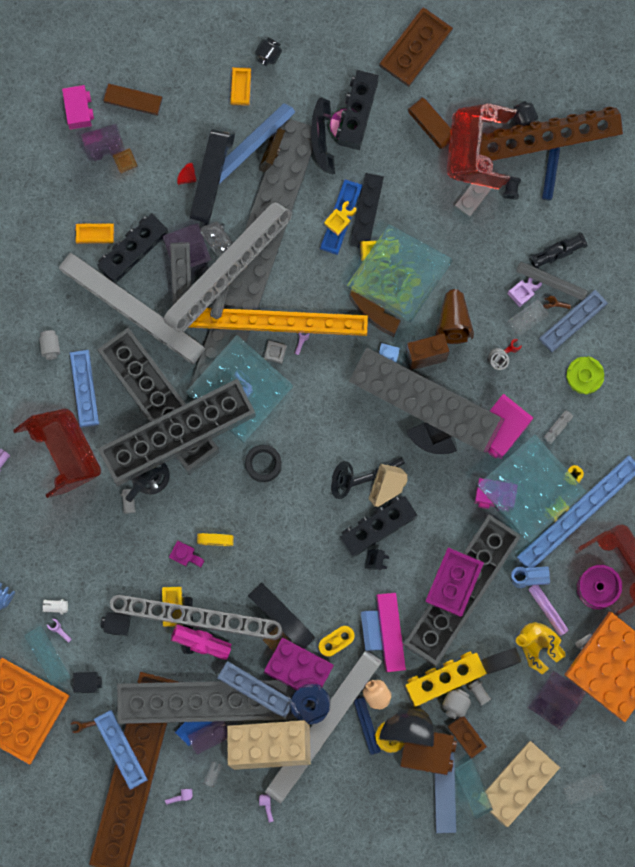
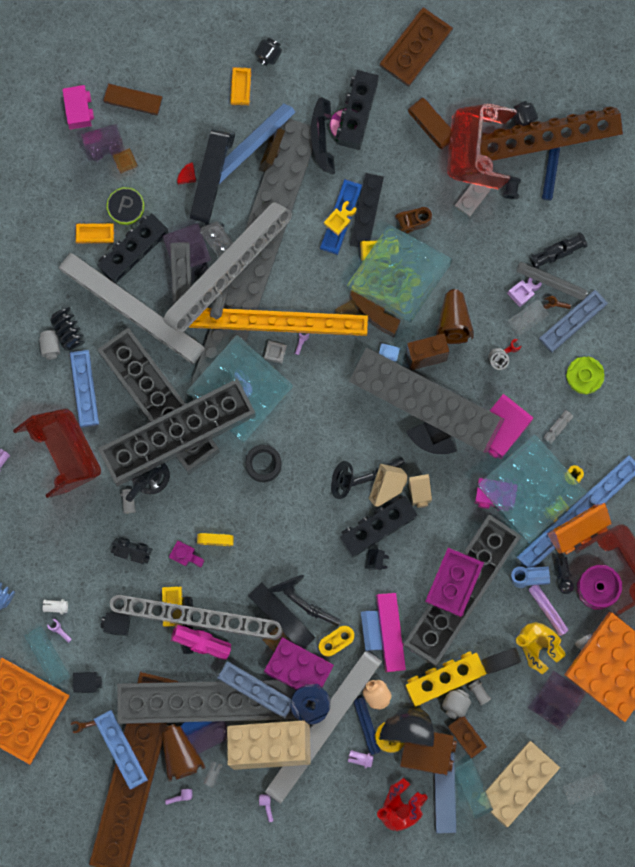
(66, 330): none -> black piece
(124, 547): none -> black hinge
(125, 206): none -> black tile
(180, 754): none -> reddish brown cone
(288, 589): none -> black dish
(347, 309): none -> clear orange tile
(361, 759): none -> lavender pin
(396, 814): none -> red piece
(412, 220): none -> reddish brown piece
(420, 490): none -> tan slope
(565, 586): none -> black pin
(580, 528): none -> orange slope

